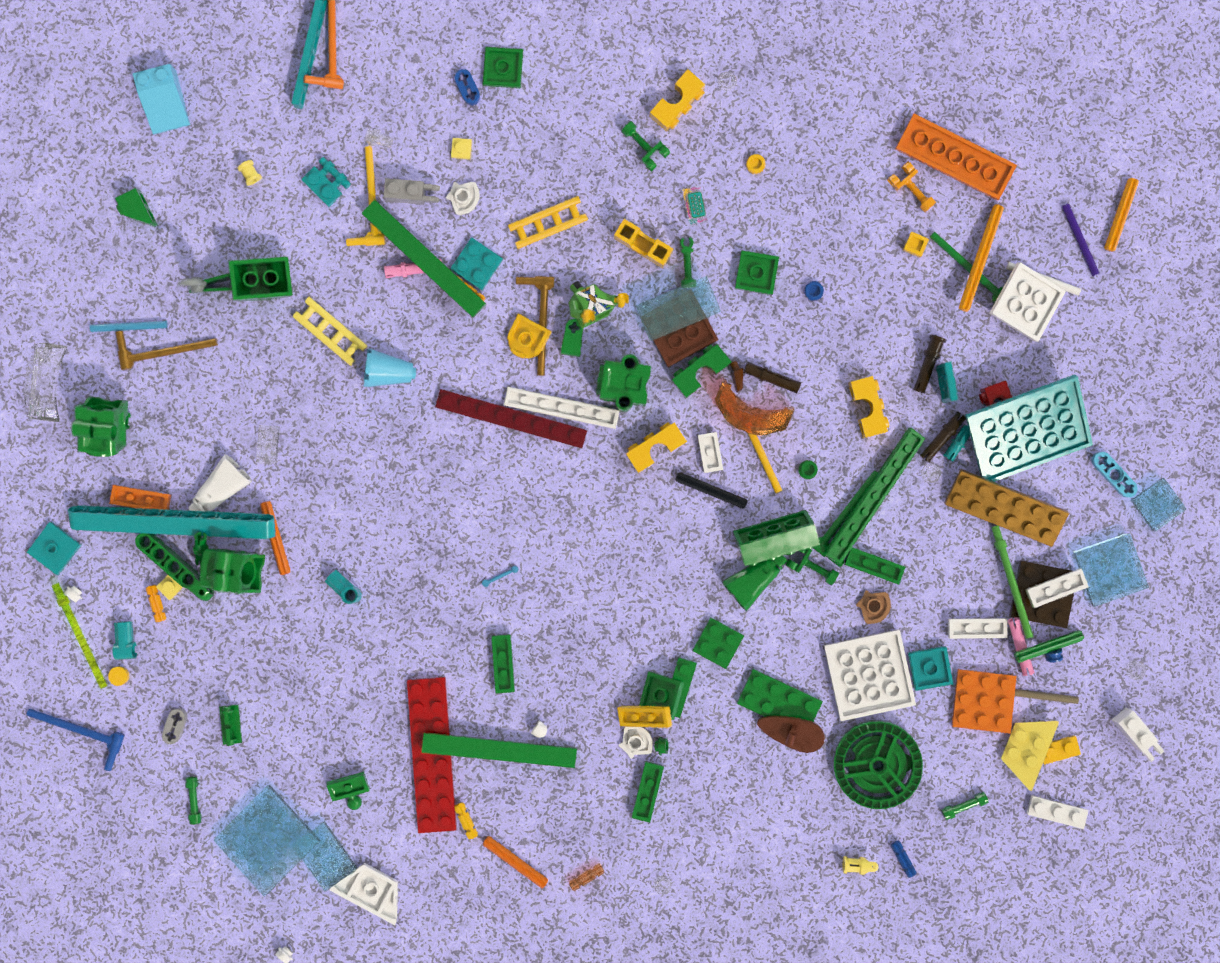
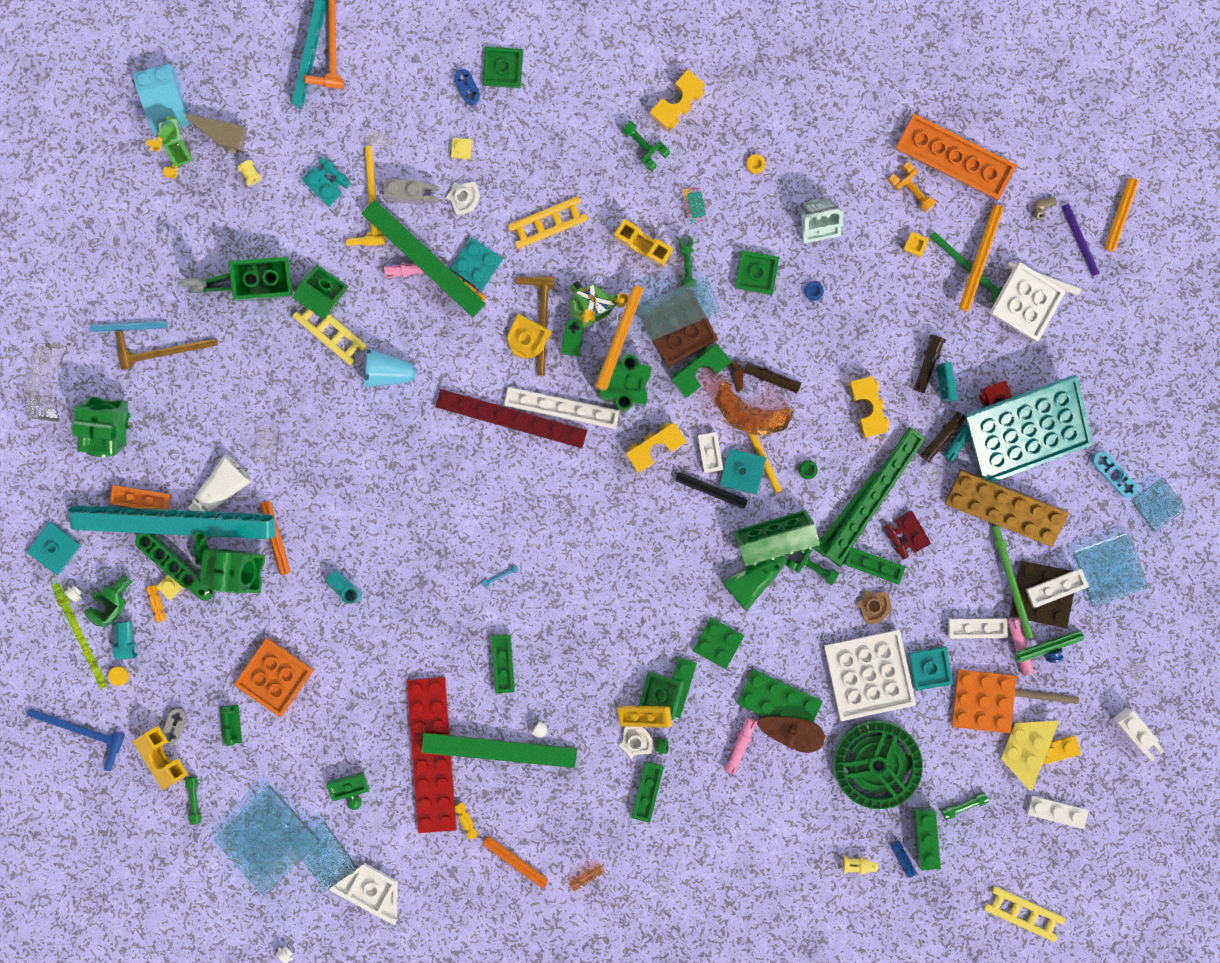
(109, 598): none -> green piece
(134, 206): green slope -> none
(151, 749): none -> yellow arch
(174, 143): none -> bright green torso
(226, 134): none -> dark tan slope
(274, 677): none -> orange plate
(320, 292): none -> green slope
(619, 337): none -> light orange axle
(743, 471): none -> teal plate
(744, 737): none -> bright pink pin
(820, 220): none -> light aqua piece
(911, 530): none -> dark red plate
(926, 838): none -> green brick
(1030, 923): none -> light yellow bar
(1041, 205): none -> dark tan arm

